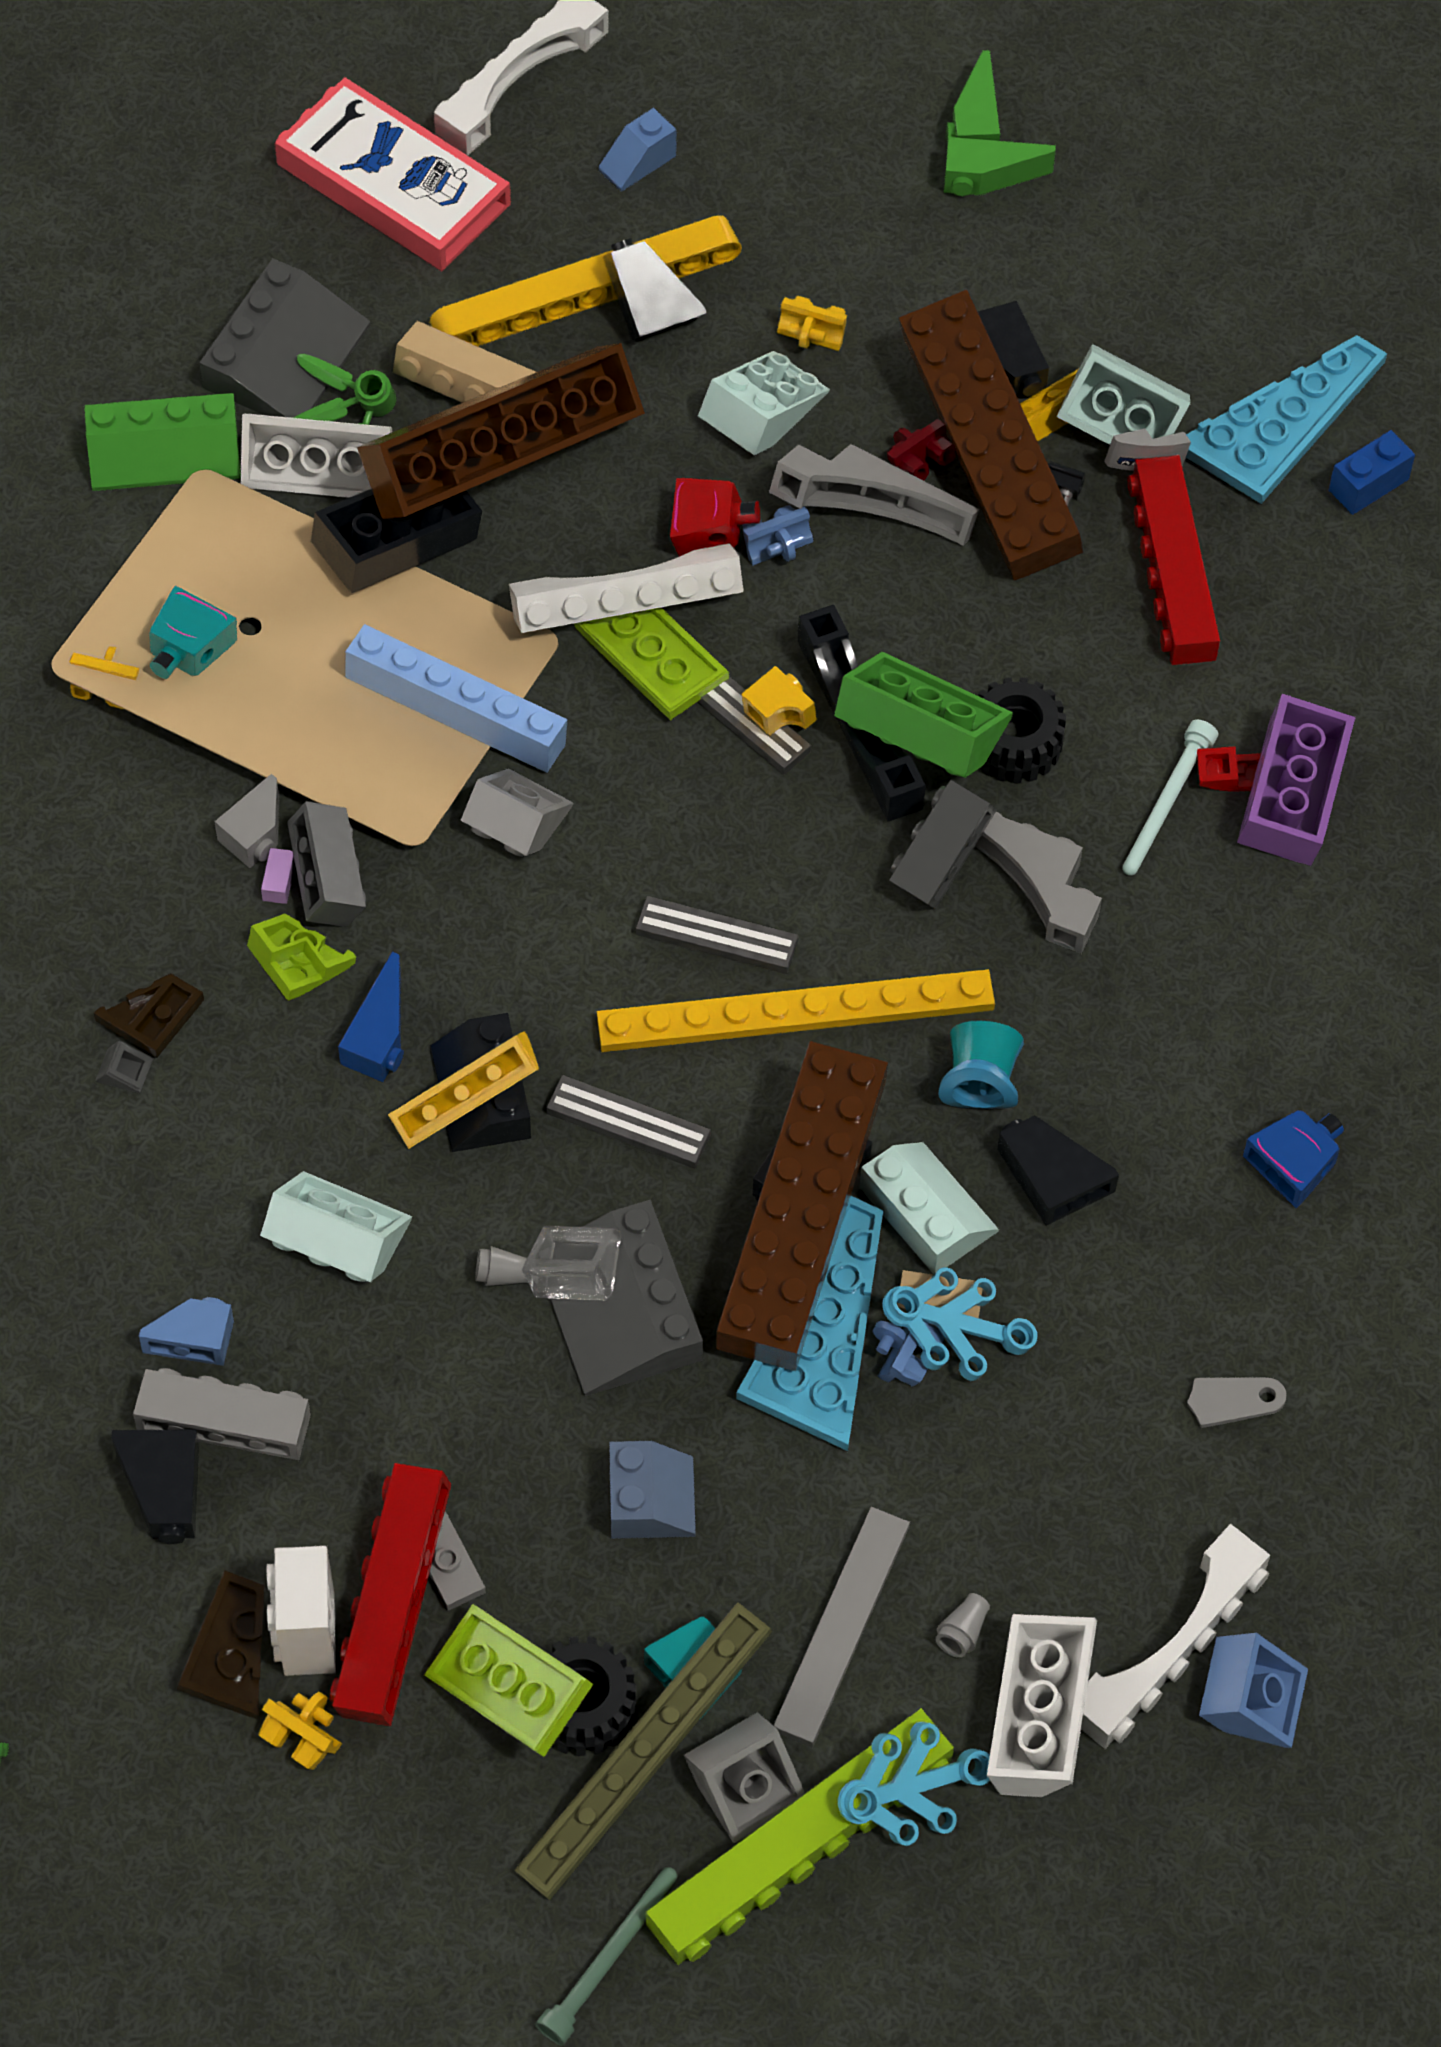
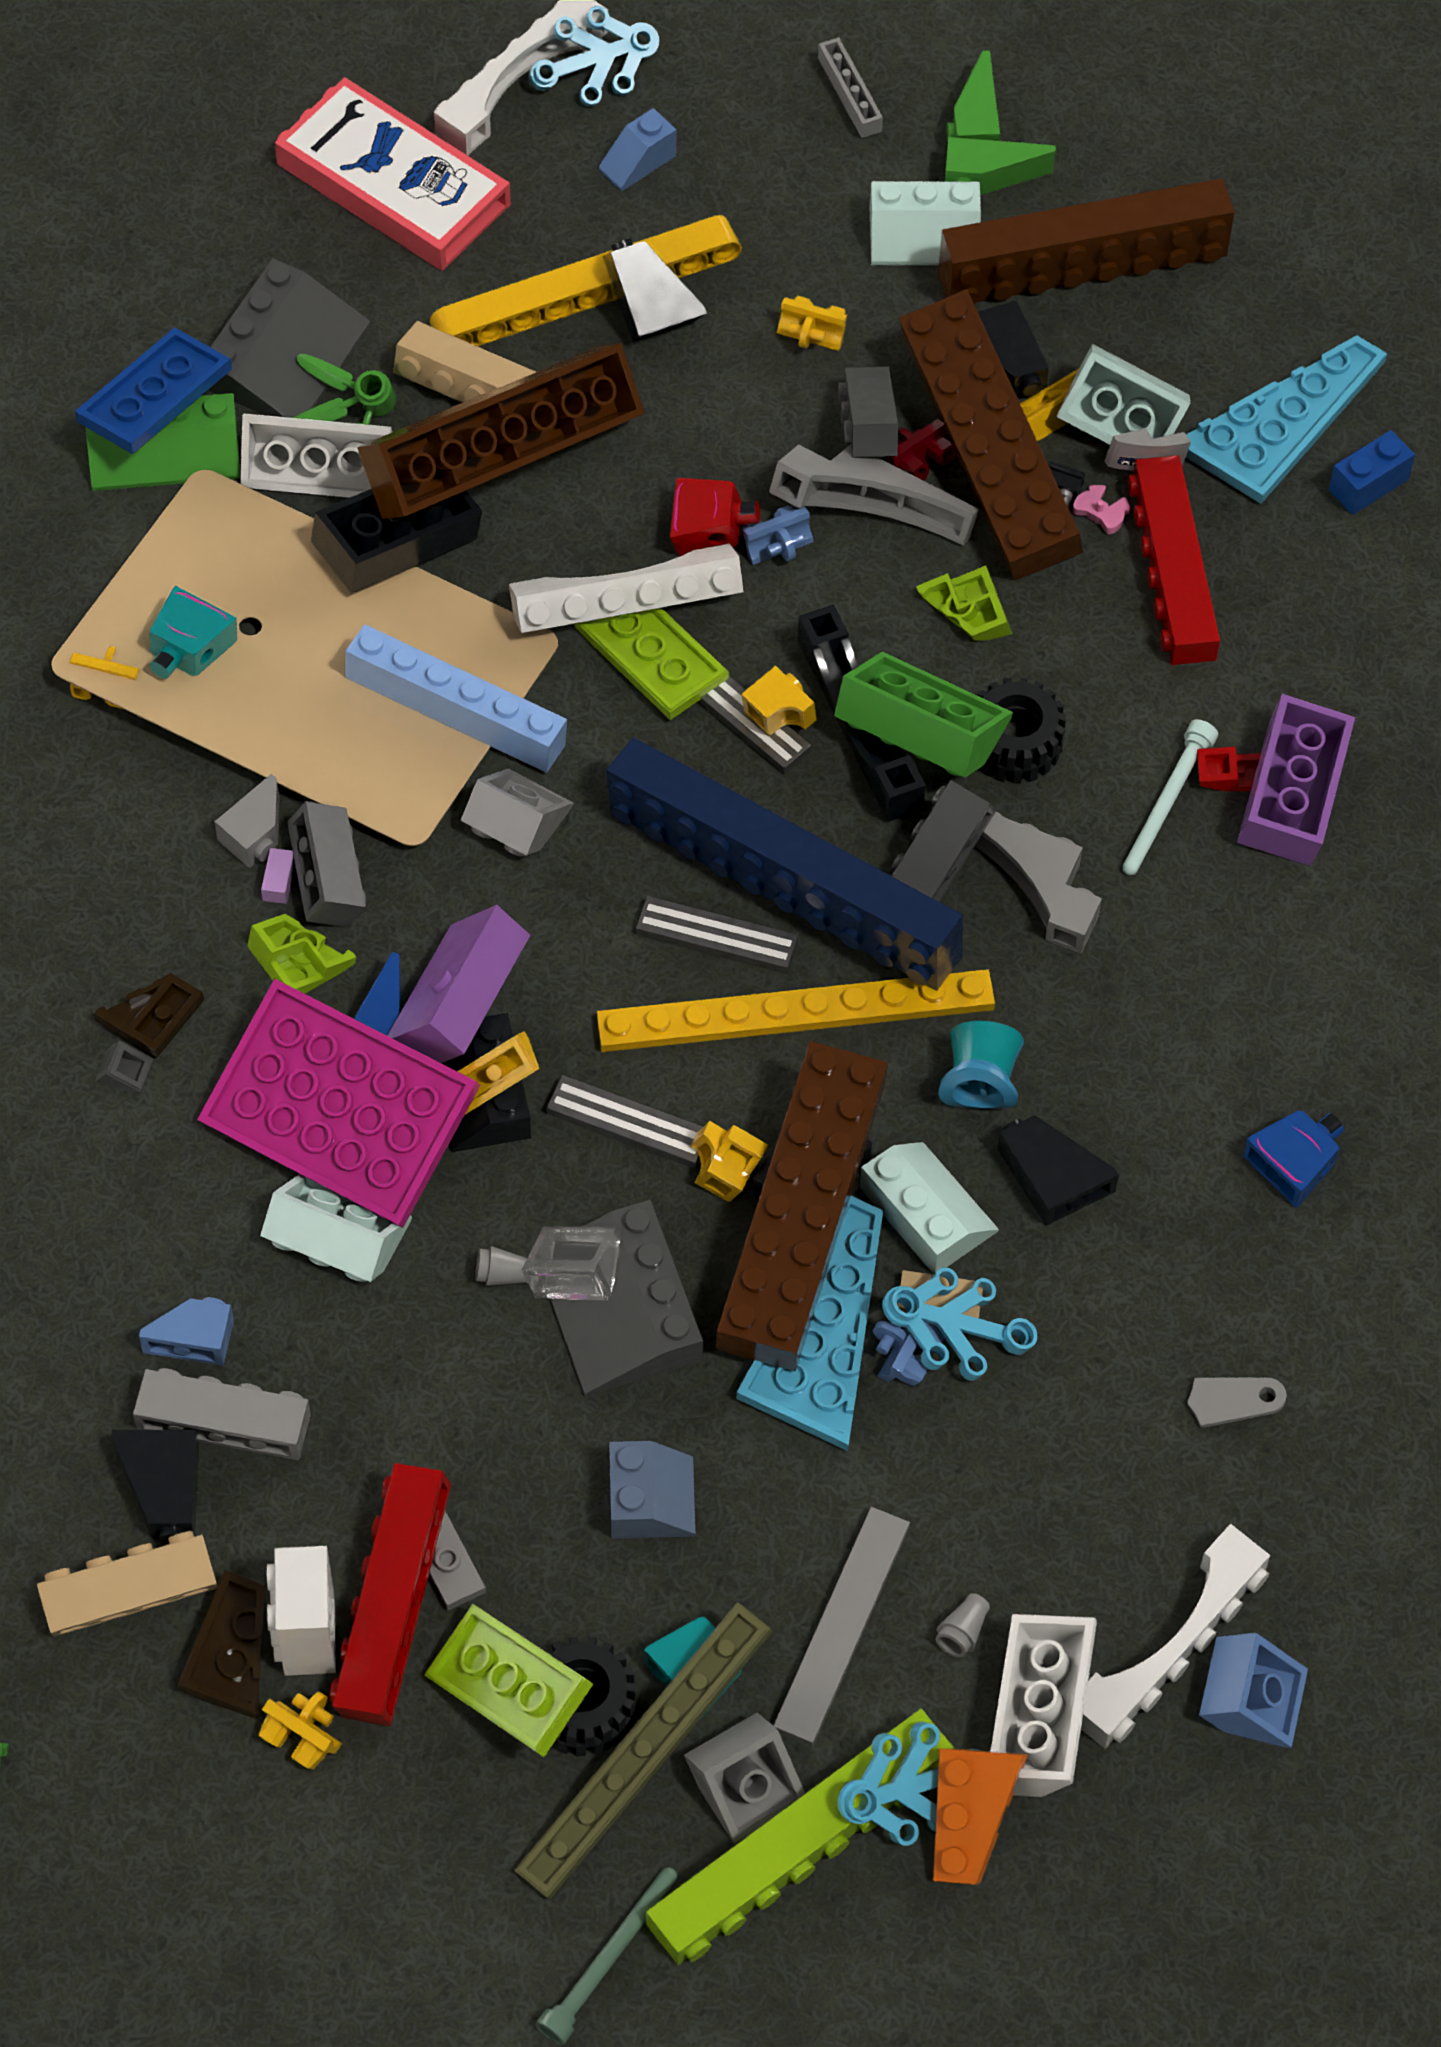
(127, 1584): none -> tan brick
(153, 390): none -> blue plate
(339, 1102): none -> dark pink plate
(460, 984): none -> medium lavender brick
(600, 53): none -> medium azure plant
(726, 1159): none -> yellow brick
(760, 401): light aqua slope -> none
(785, 864): none -> dark blue brick
(850, 87): none -> light grey piece
(869, 412): none -> dark grey brick
(911, 217): none -> light aqua slope
(970, 1807): none -> orange wing
(977, 614): none -> lime slope
(1087, 242): none -> reddish brown brick
(1091, 505): none -> bright pink piece

